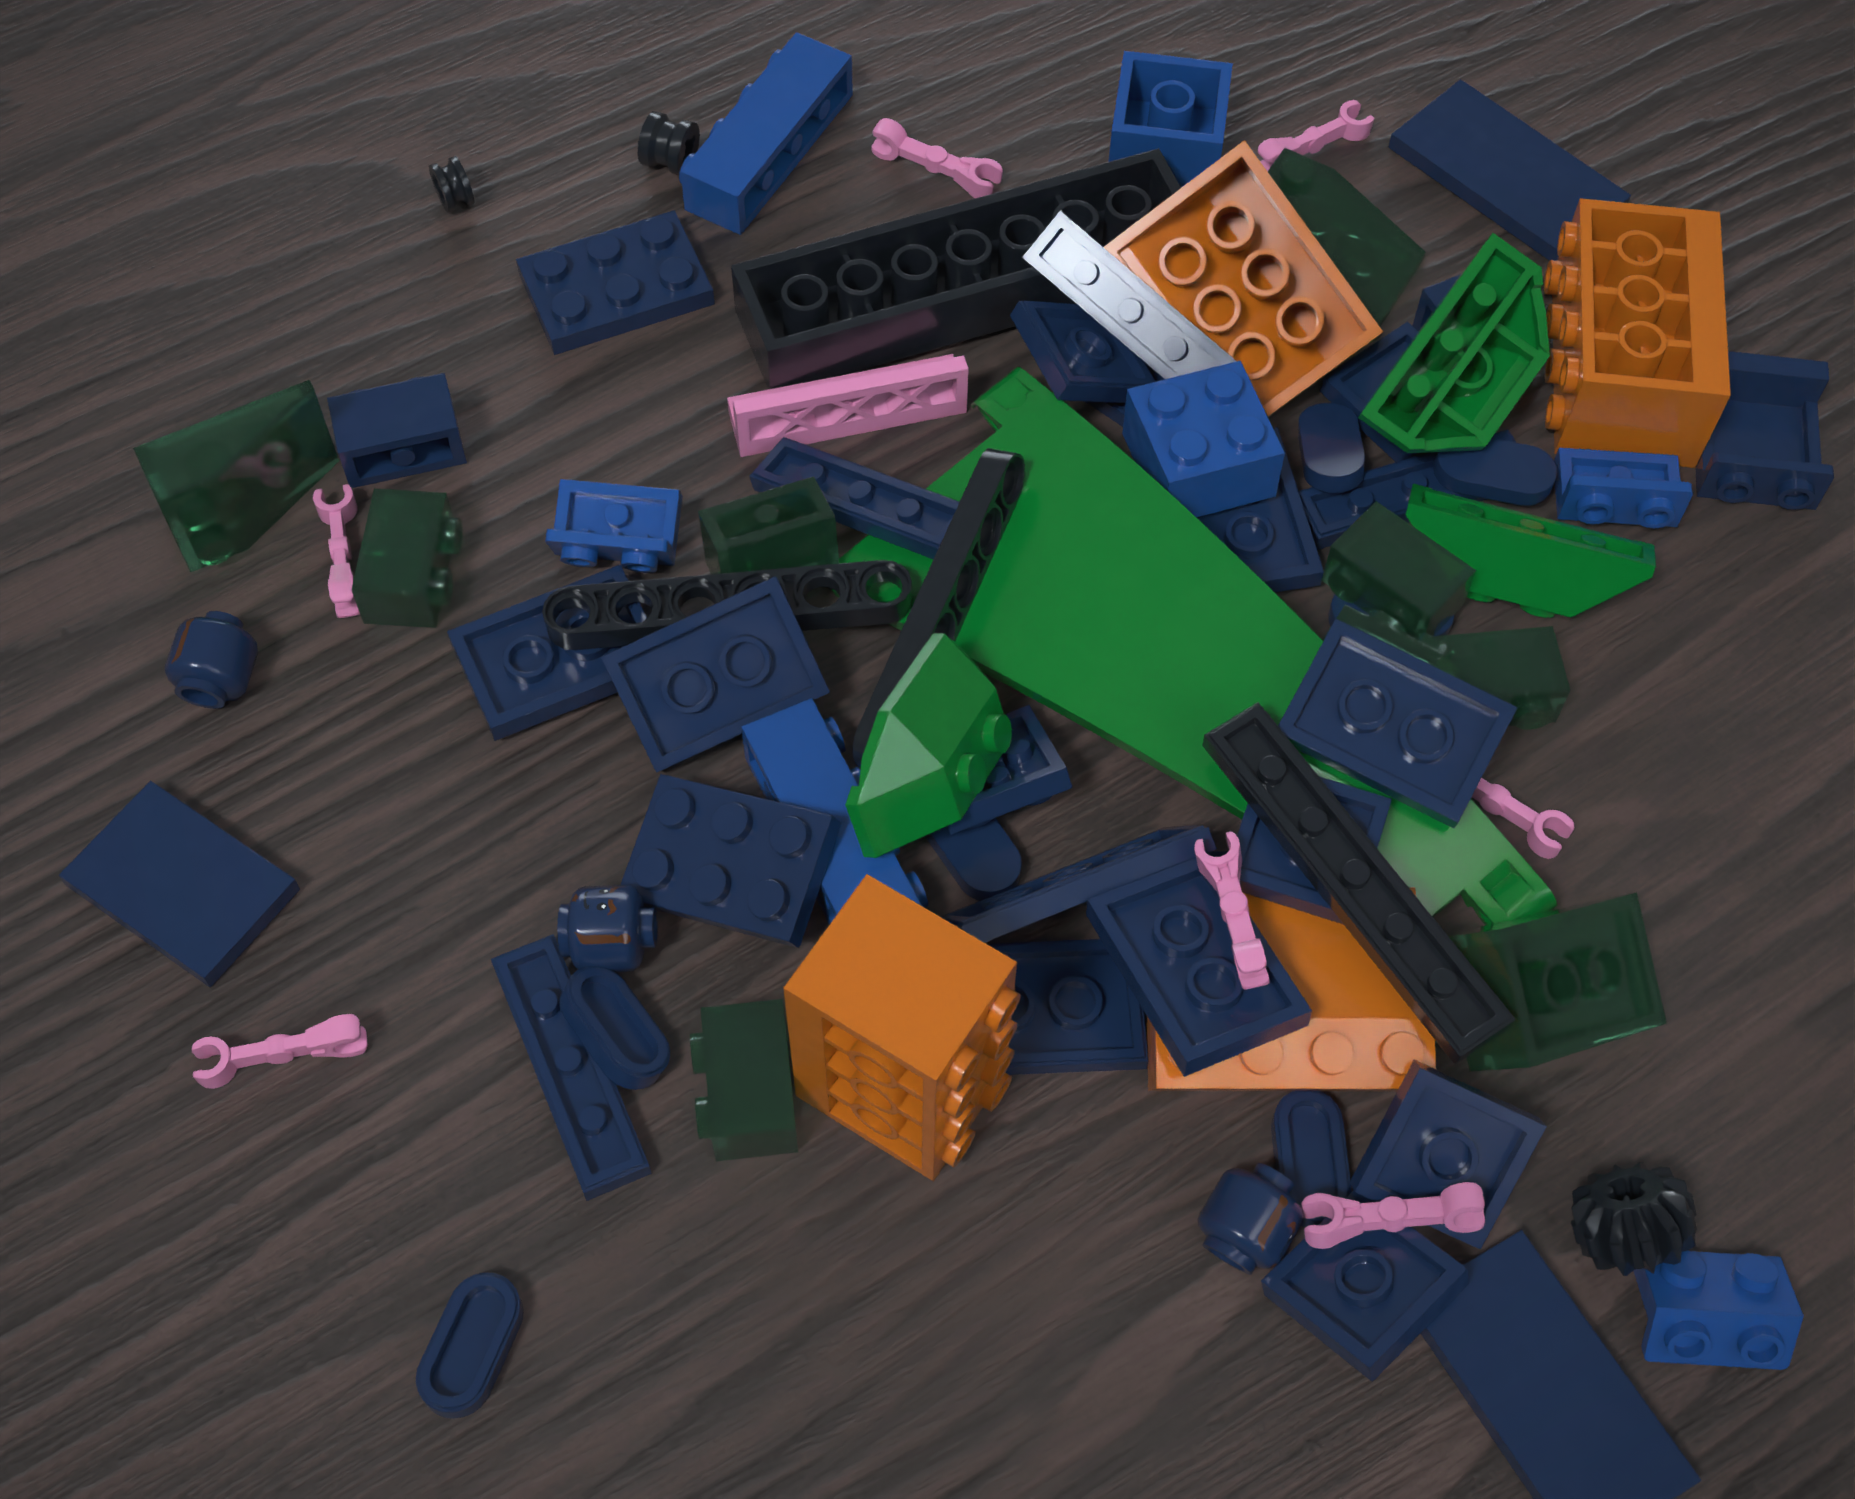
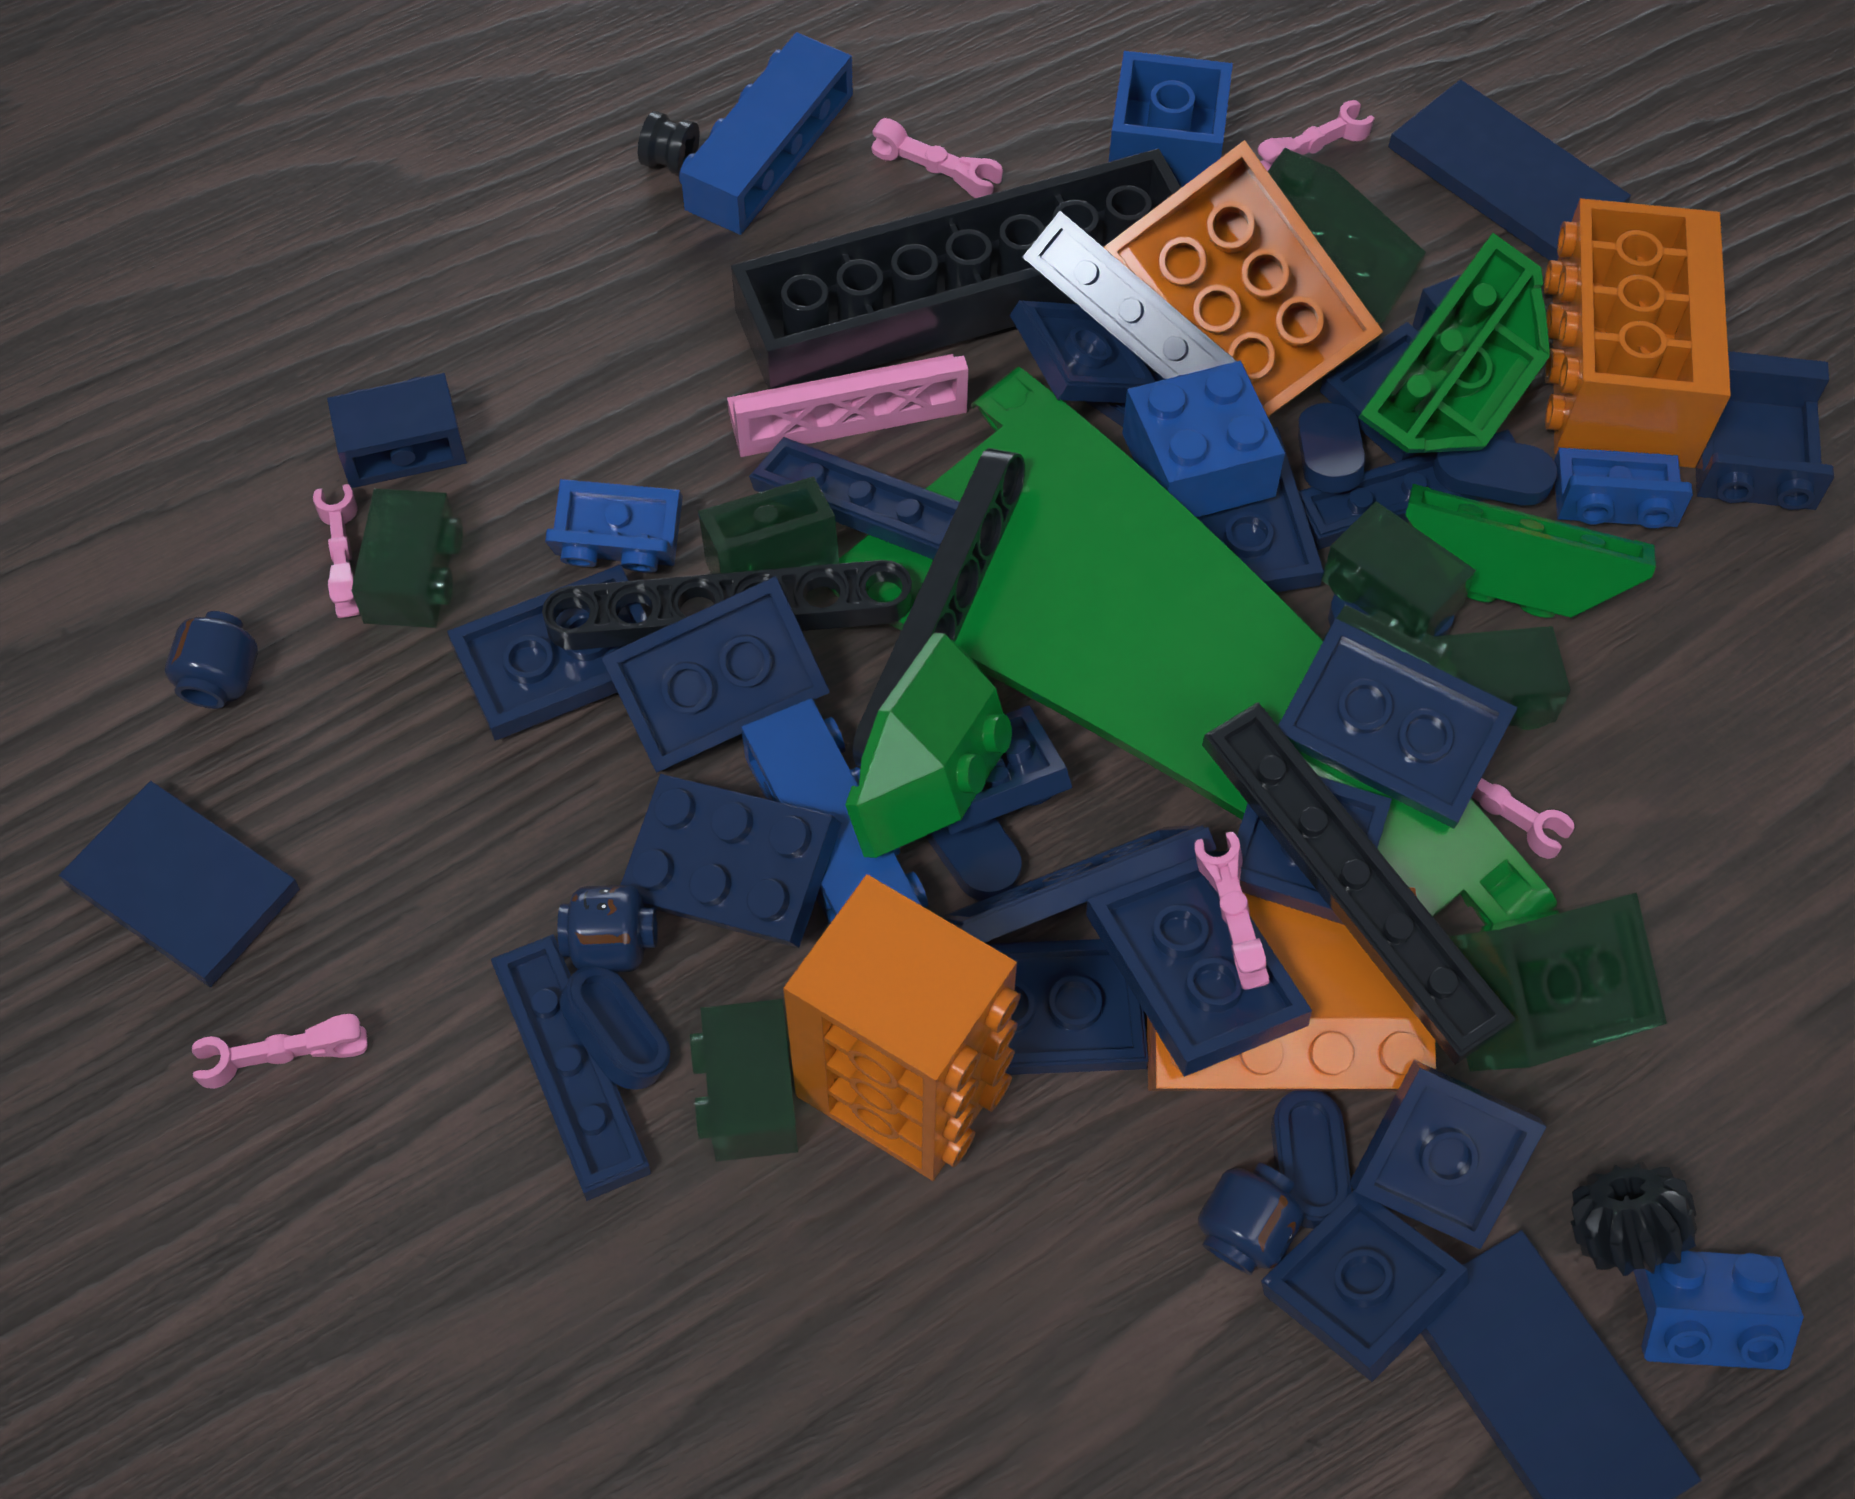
(238, 472): clear green slope -> none
(451, 184): black bush -> none
(469, 1345): dark blue tile -> none
(615, 282): dark blue plate -> none
(1457, 1207): bright pink piece -> none

